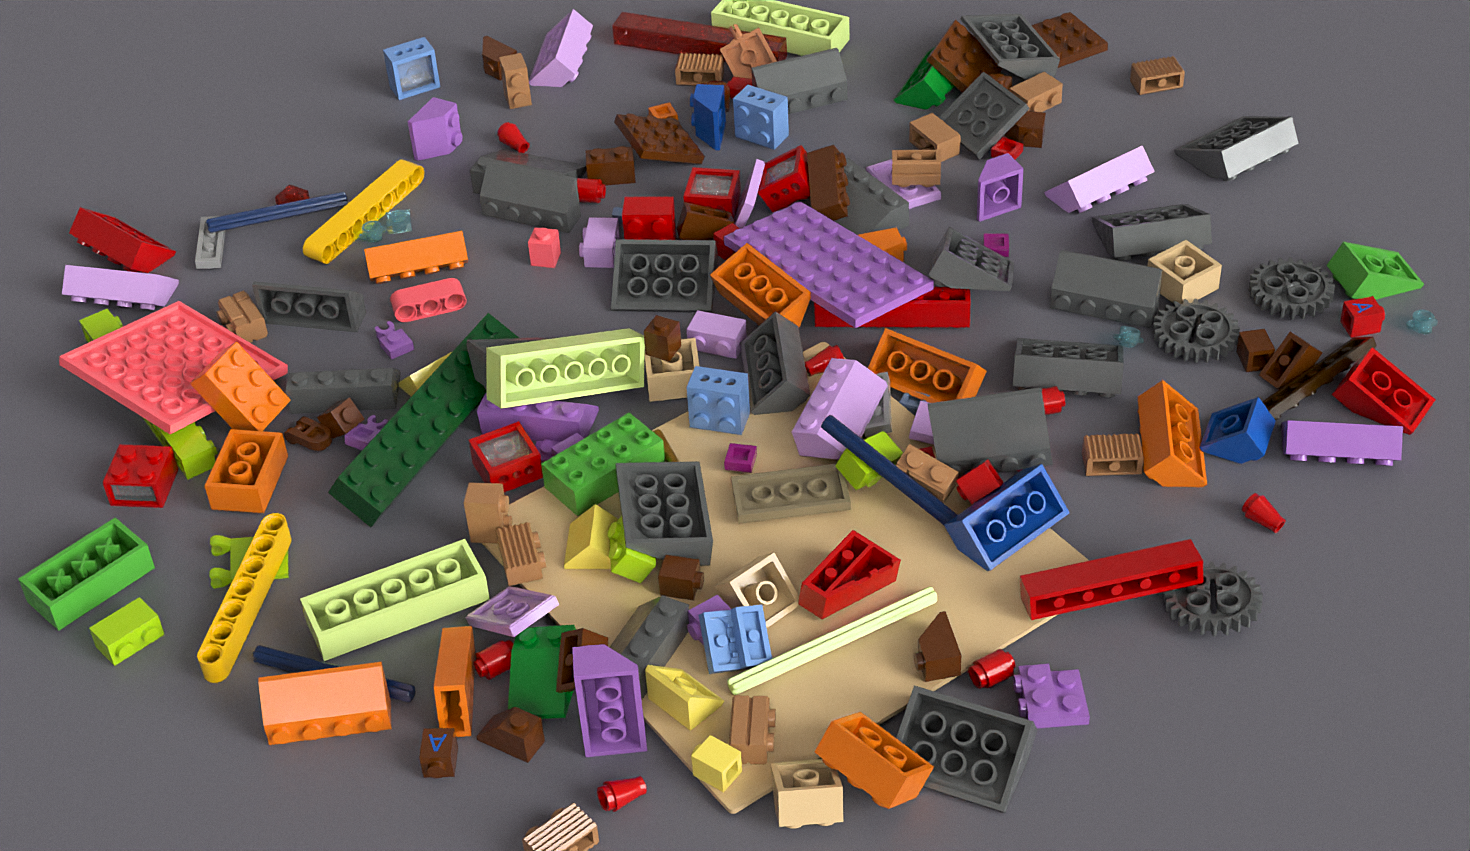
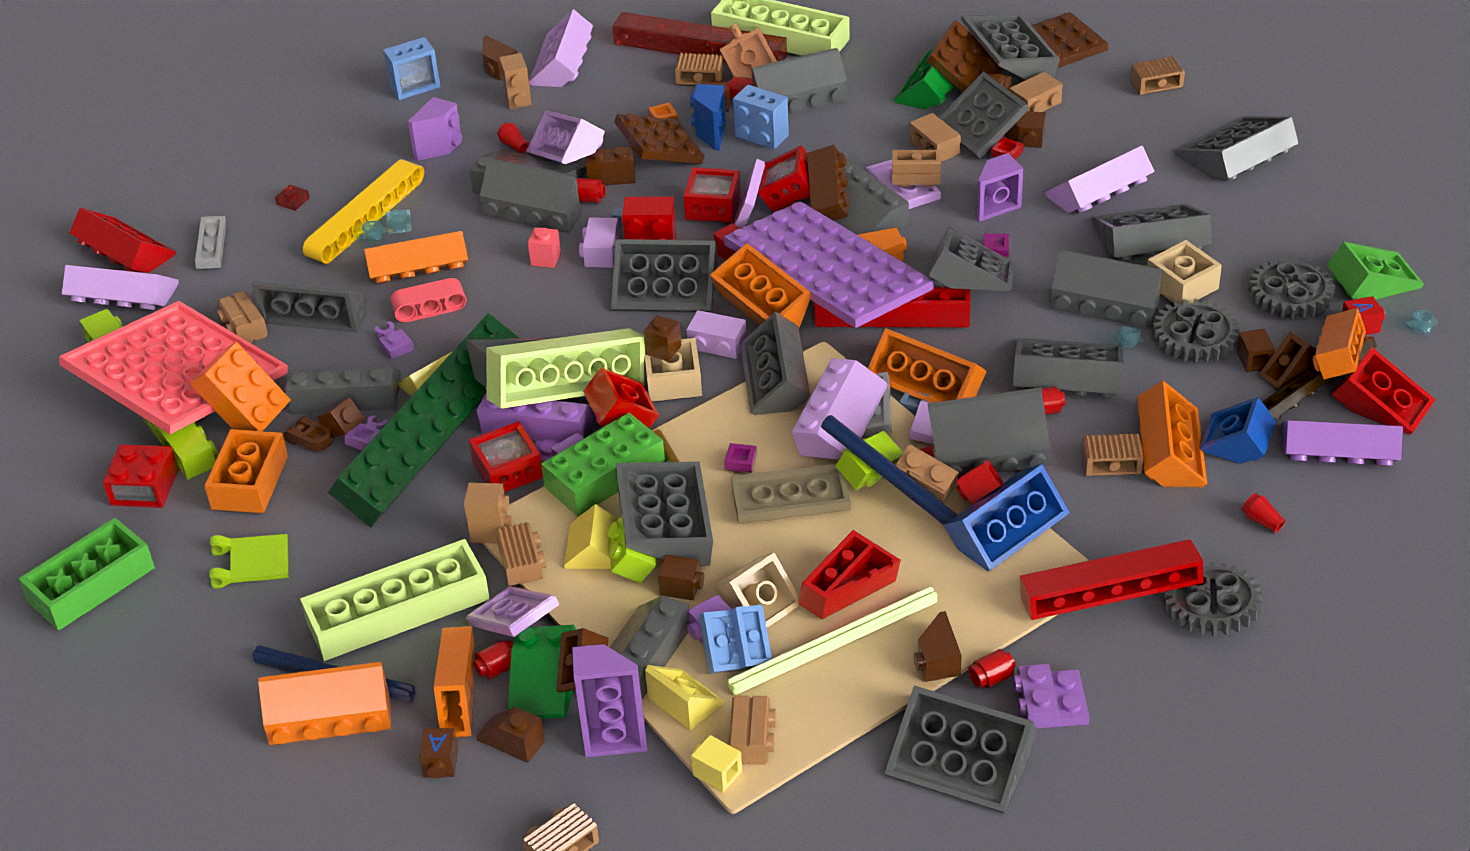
(126, 631): lime brick -> none
(244, 598): yellow beam -> none
(276, 212): dark blue axle -> none
(564, 138): none -> lavender slope
(616, 395): none -> red brick
(619, 793): red cone -> none
(701, 222): reddish brown slope -> none
(718, 400): medium blue piece -> none
(806, 793): tan slope -> none
(821, 360): red cone -> none
(873, 760): orange brick -> none
(1340, 344): none -> orange brick

